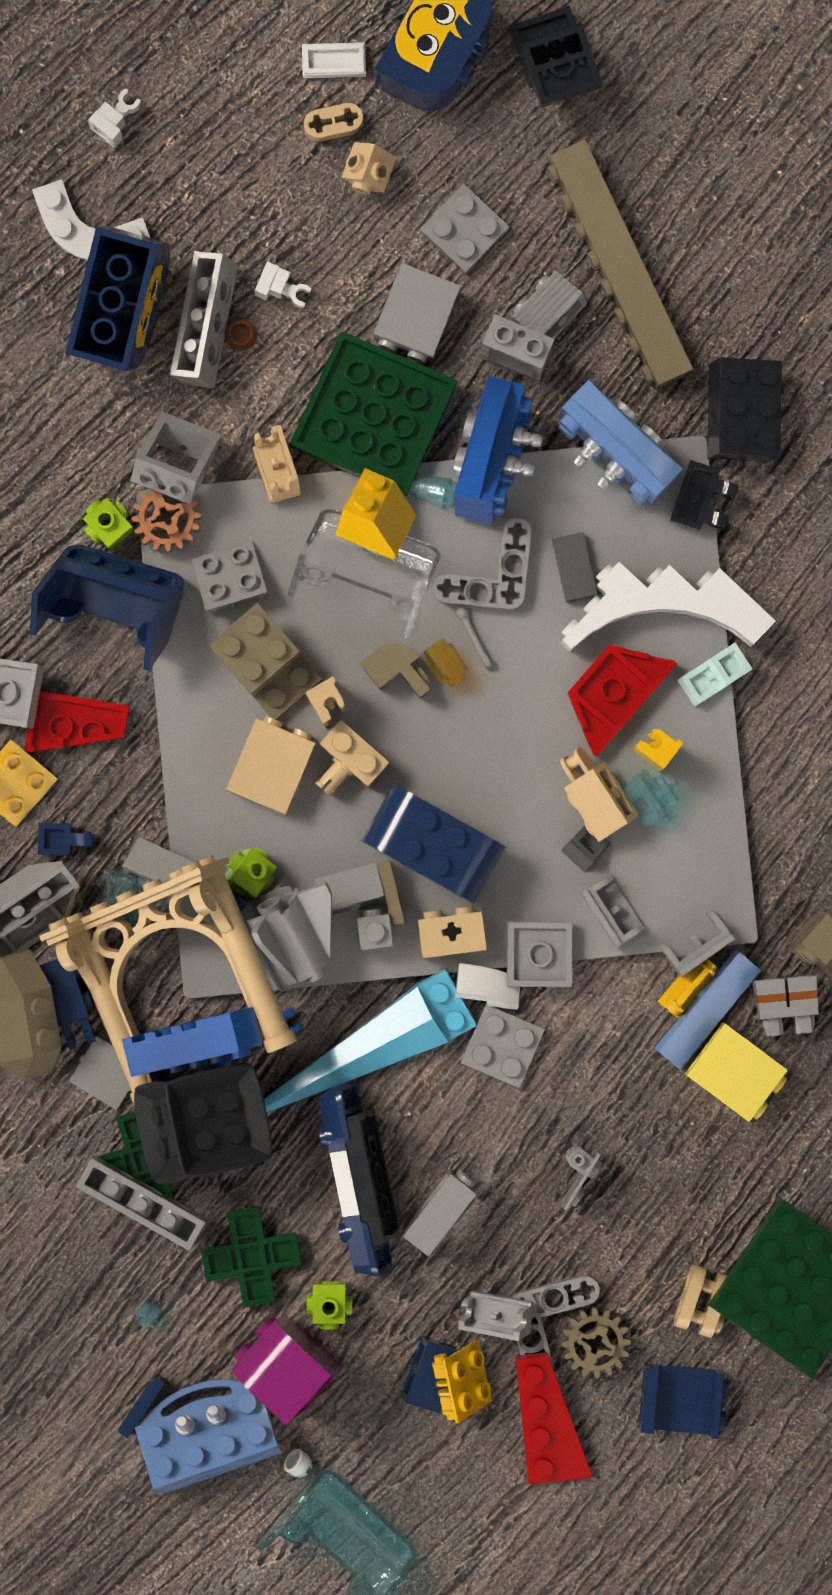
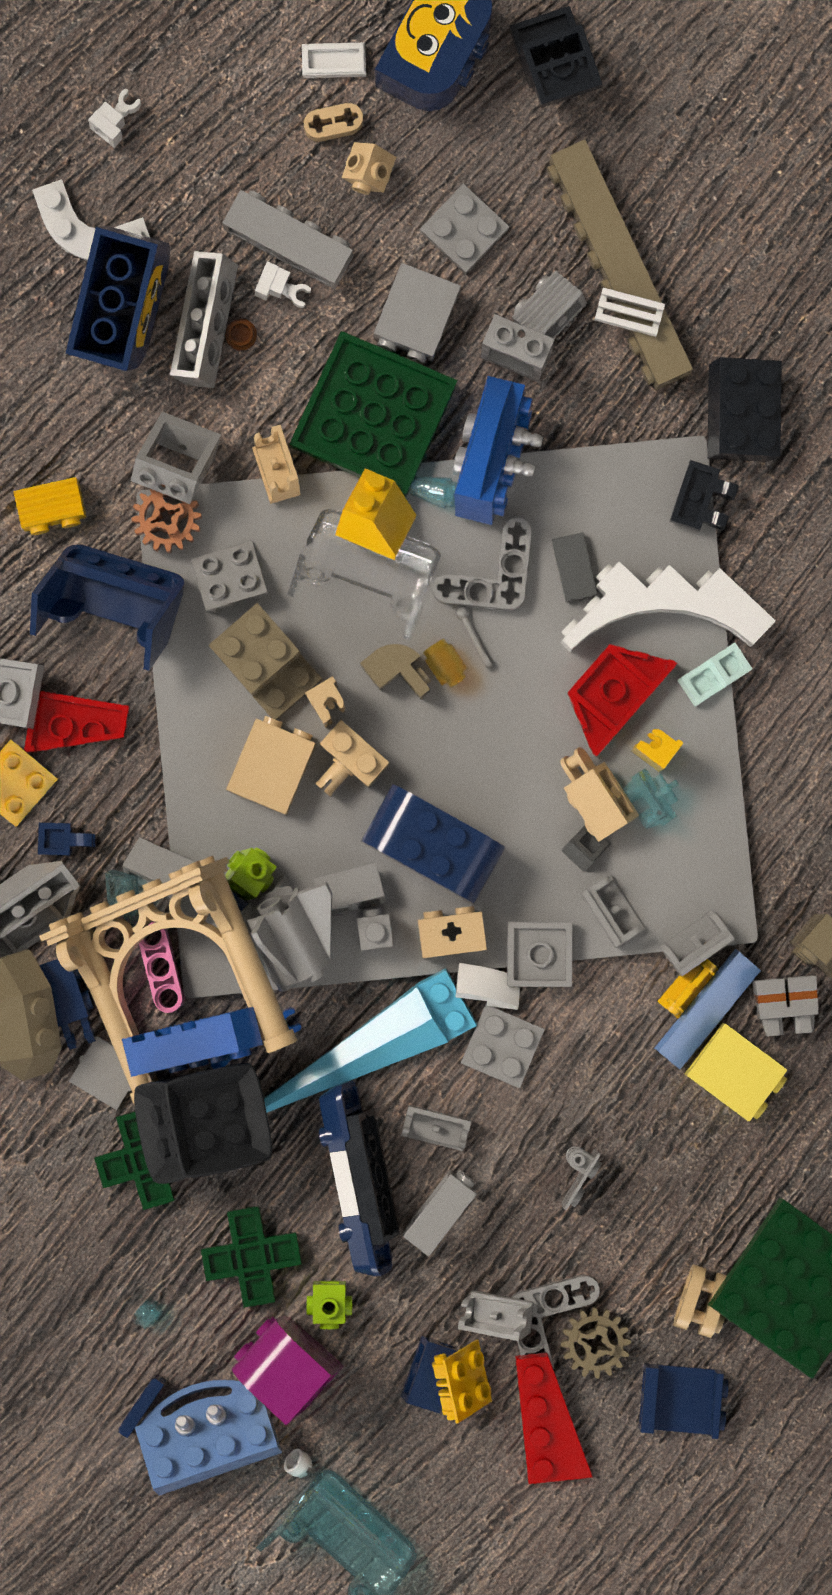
(50, 505): none -> yellow brick
(115, 531): lime brick -> none
(141, 1202): light grey brick -> none
(161, 983): none -> bright pink beam
(287, 238): none -> light grey brick
(391, 893): dark tan tile -> none
(436, 1127): none -> light grey hinge
(614, 437): medium blue piece -> none
(634, 300): none -> white tile

